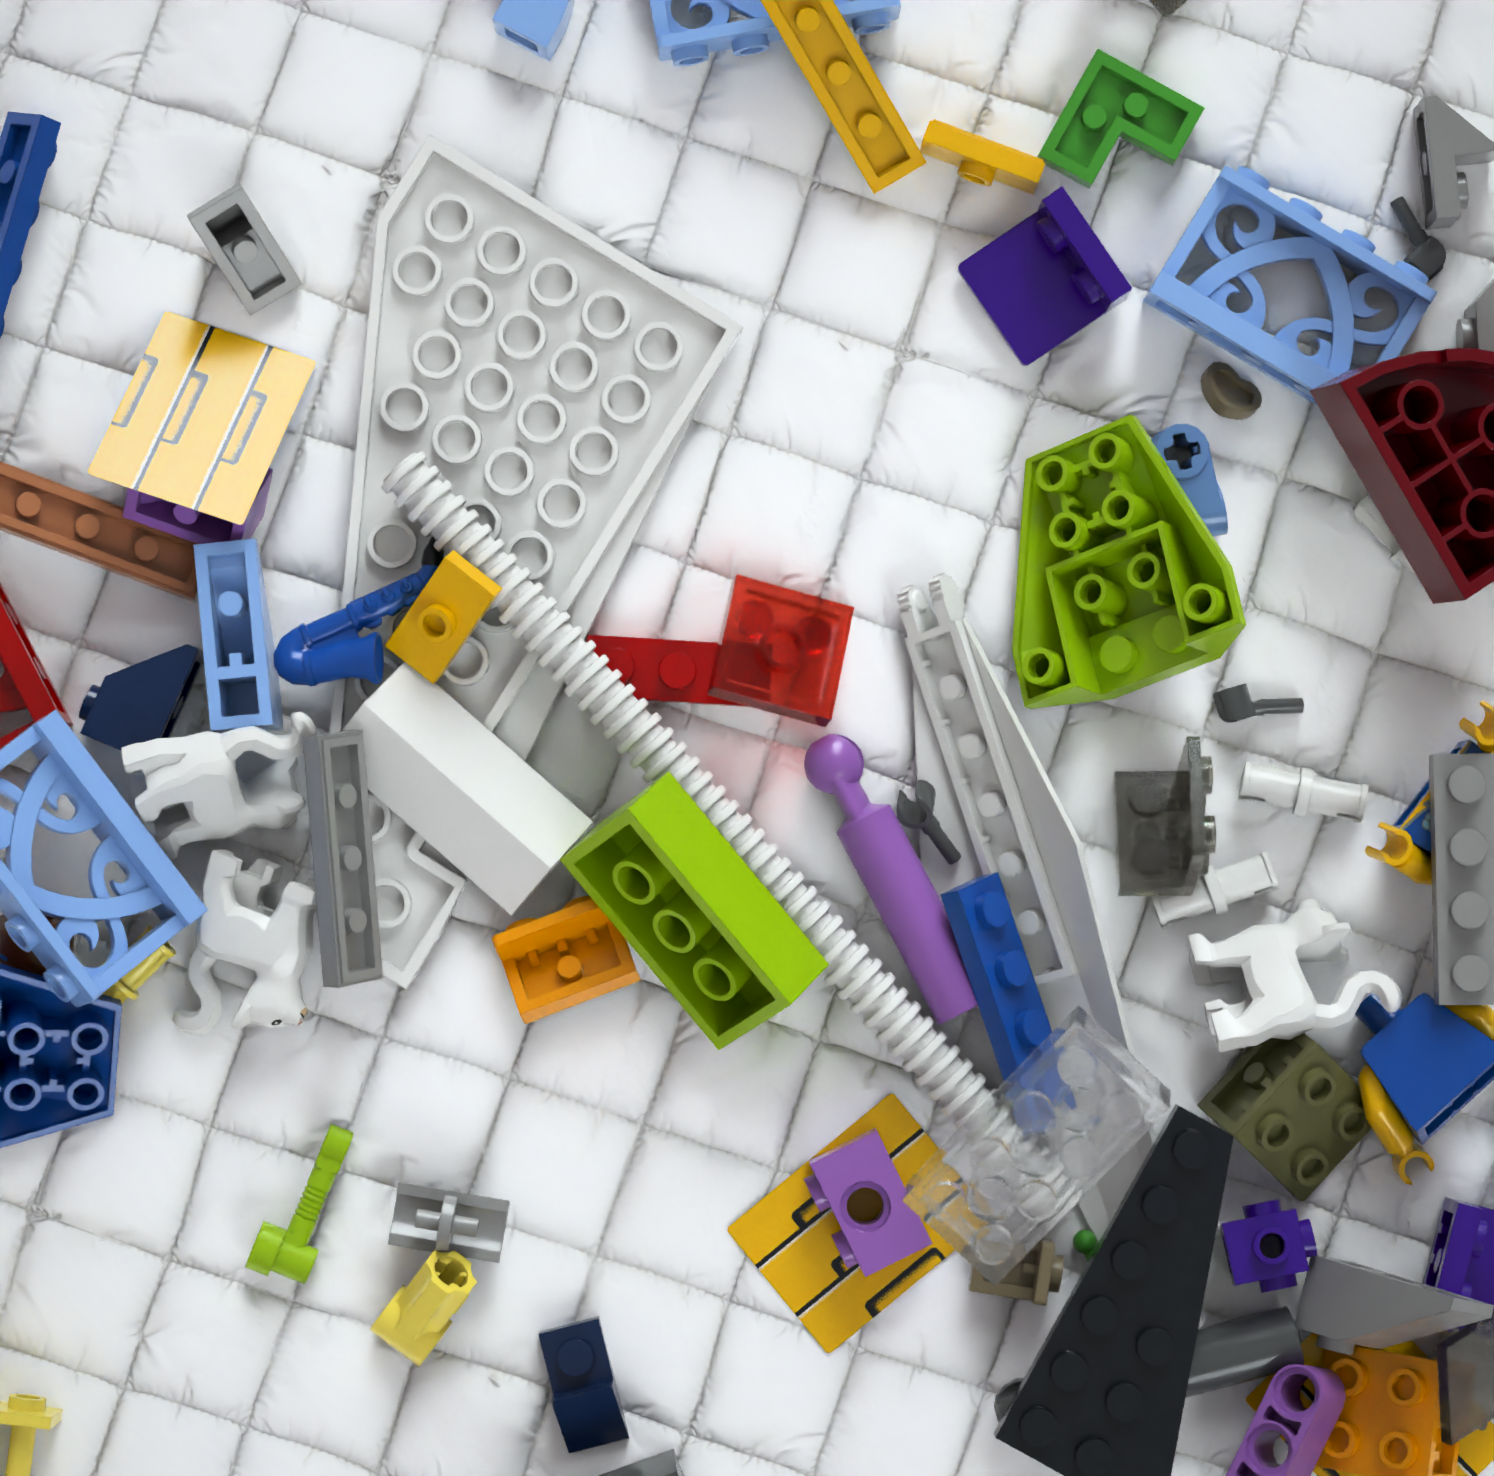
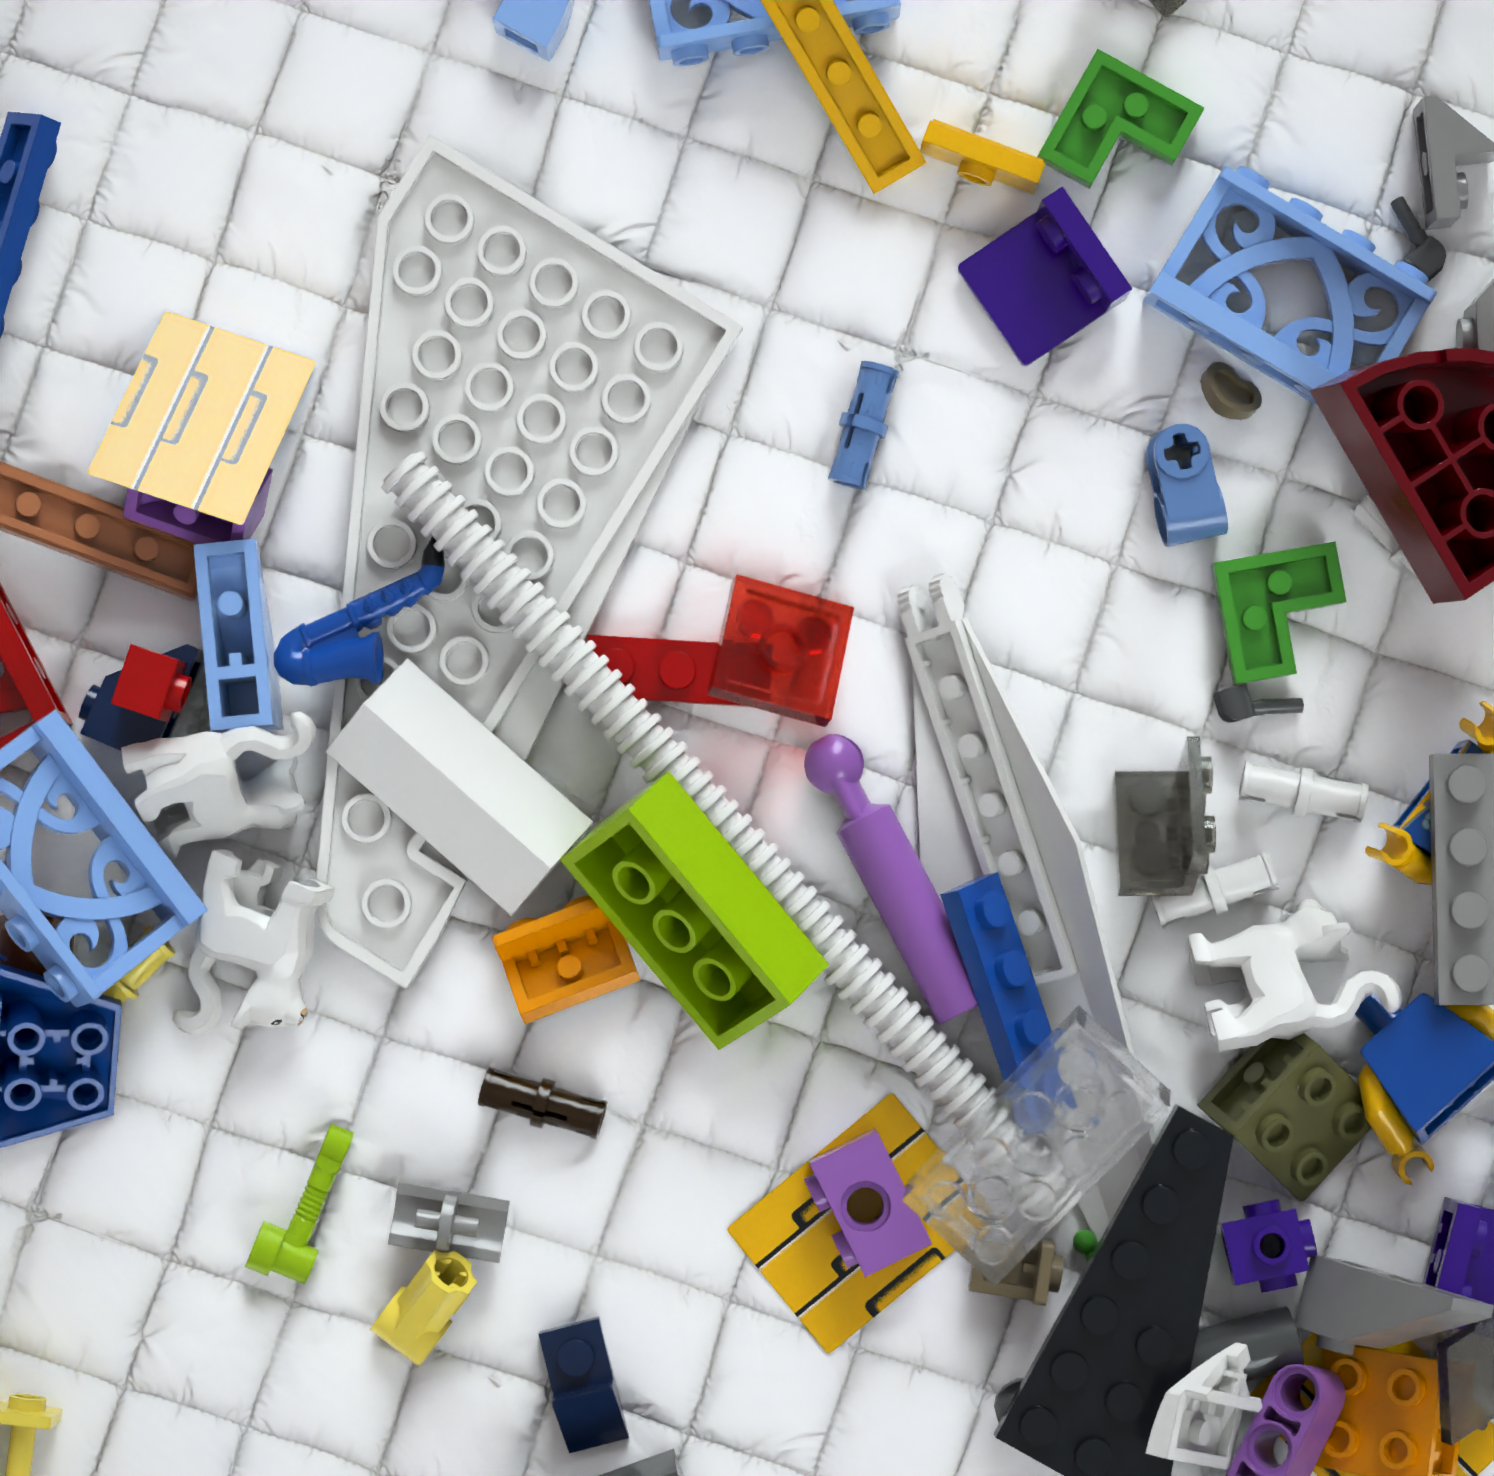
(152, 684): none -> red plate
(244, 249): light grey slope -> none
(342, 858): light grey tile -> none
(443, 616): yellow plate -> none
(542, 1103): none -> dark brown pin
(863, 425): none -> medium blue pin
(920, 815): dark grey hand -> none
(1114, 573): lime wedge -> none
(1204, 1412): none -> white slope
(1258, 594): none -> bright green plate

